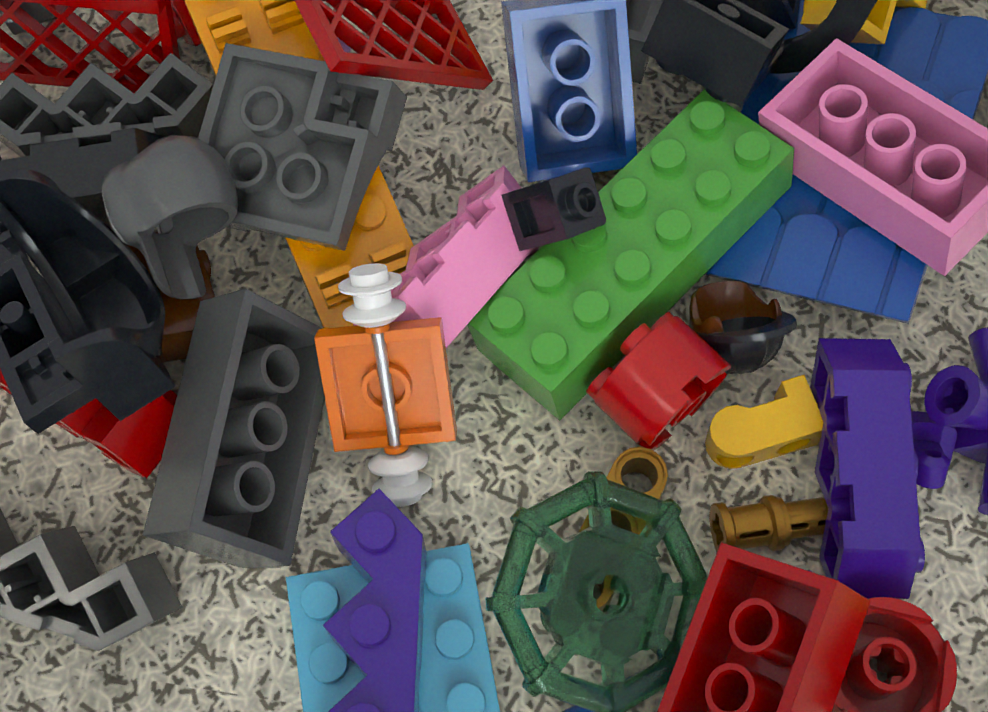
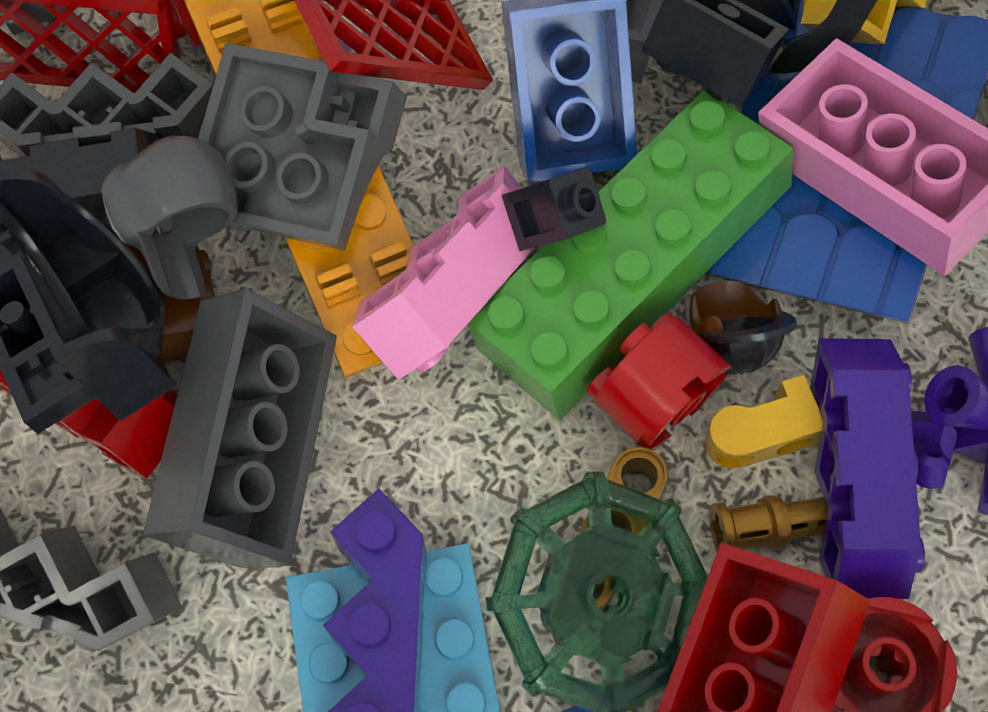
(386, 383): orange plate -> none

